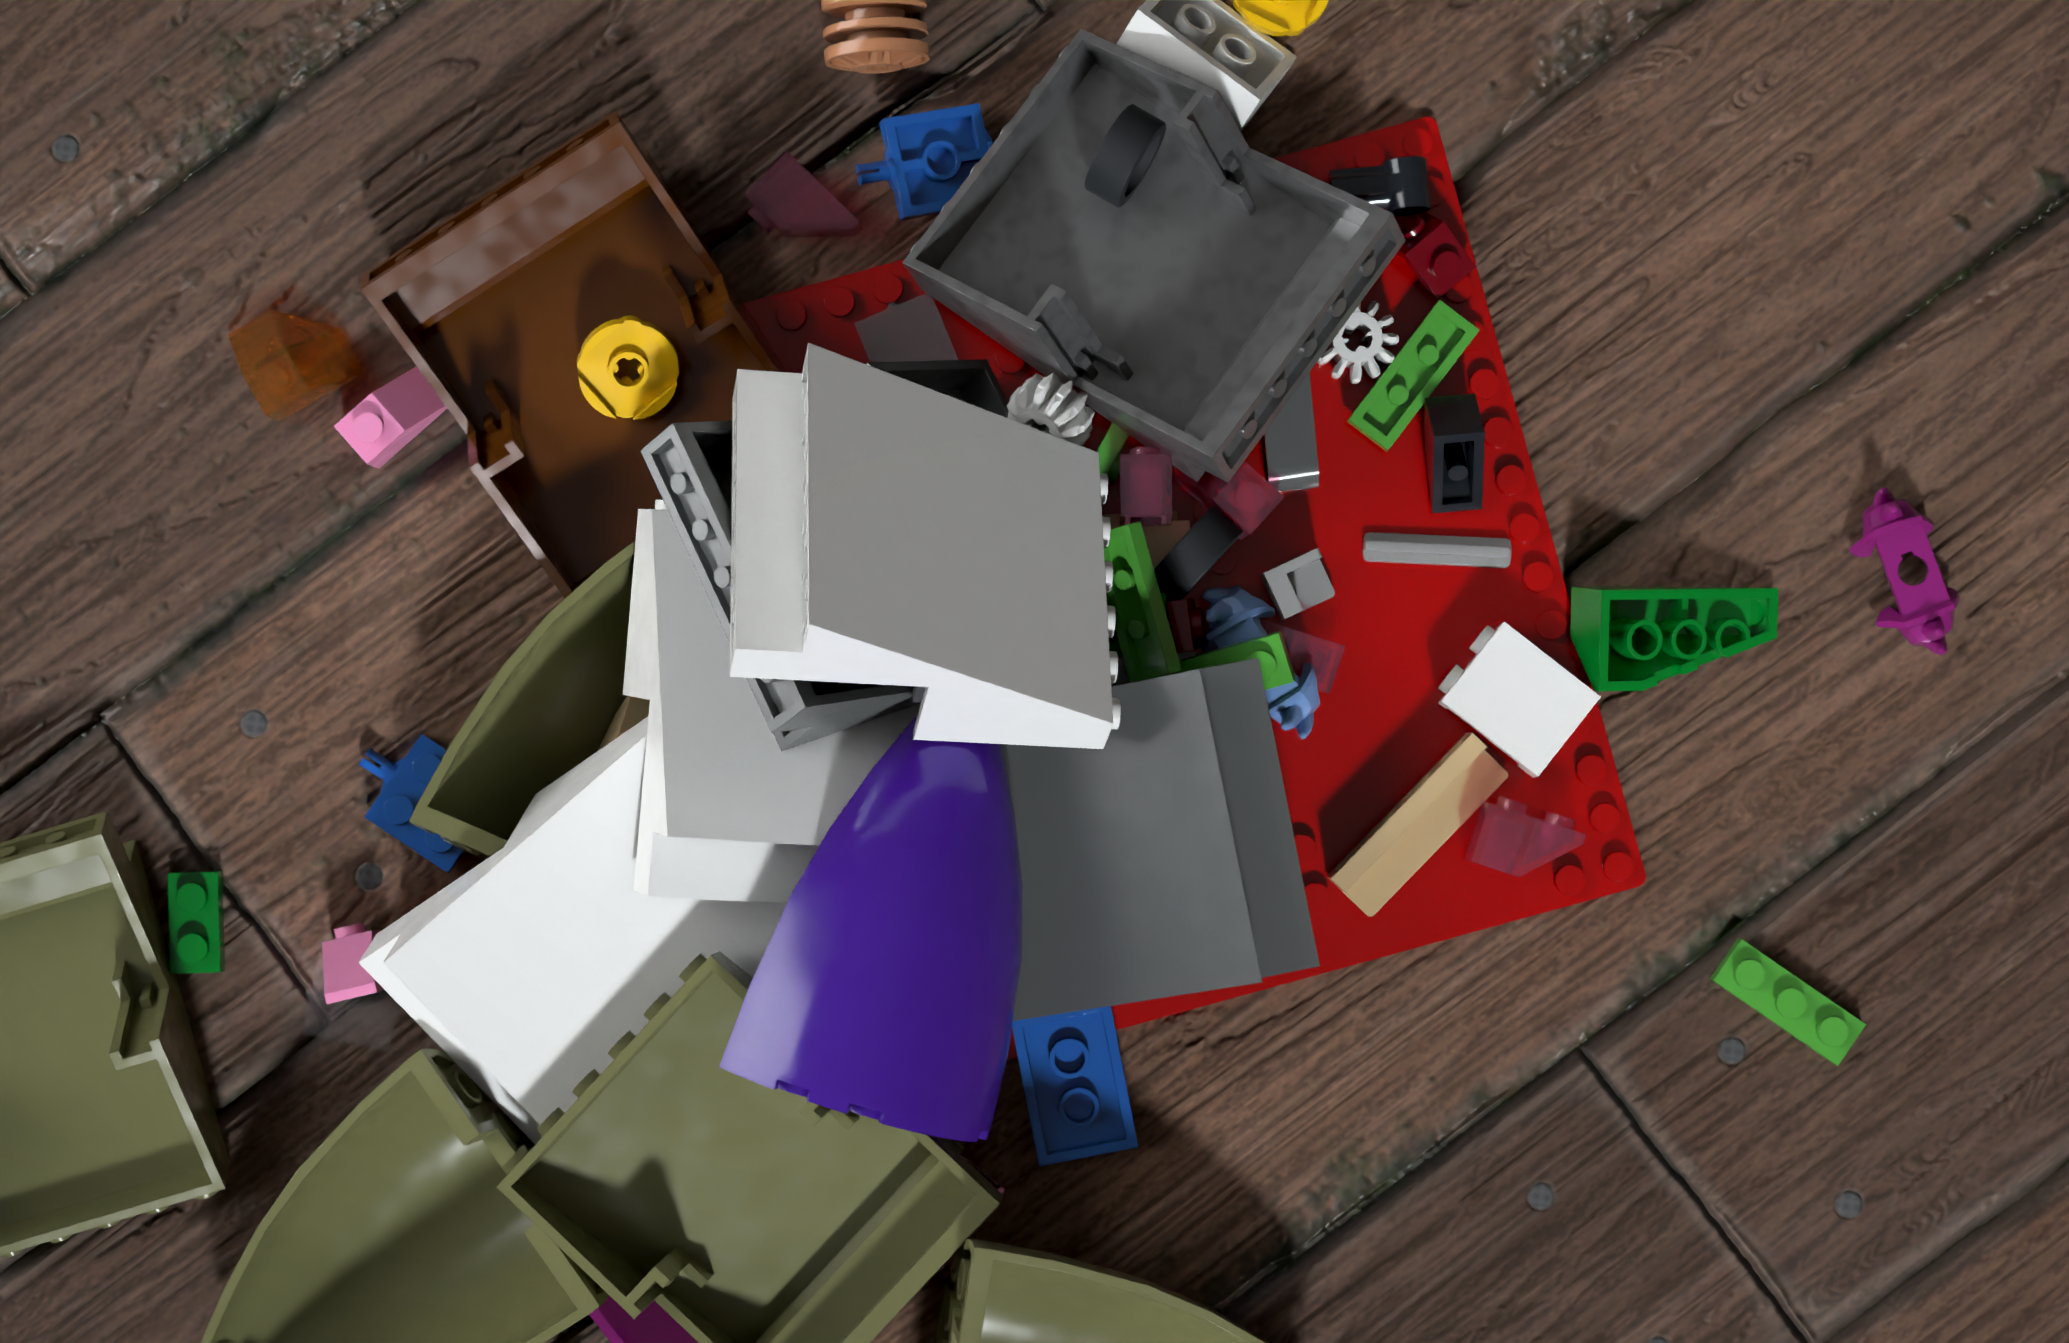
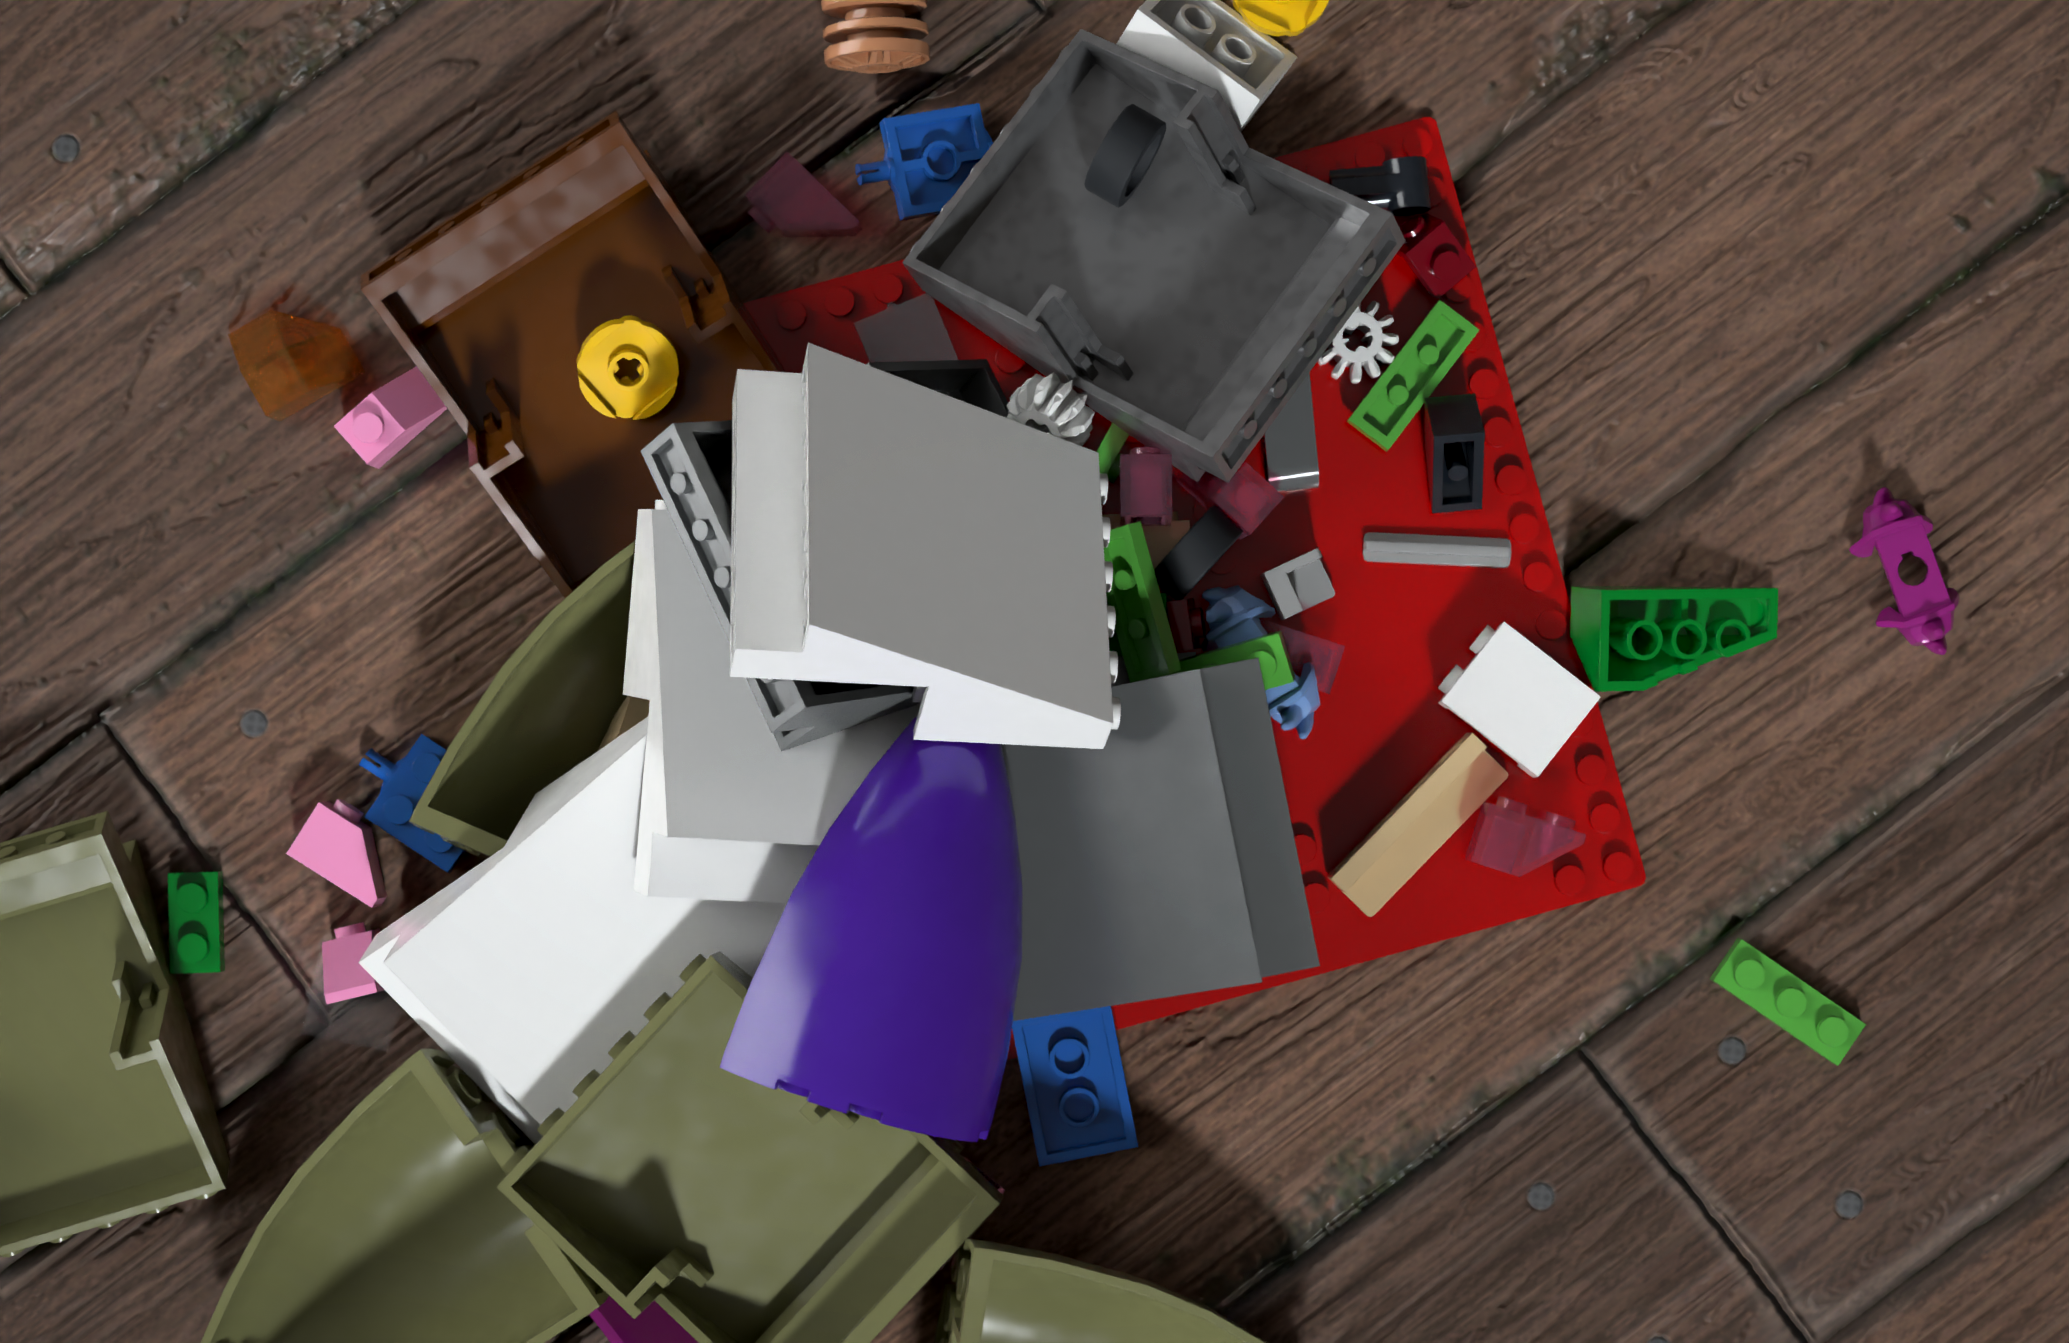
(341, 851): none -> bright pink slope

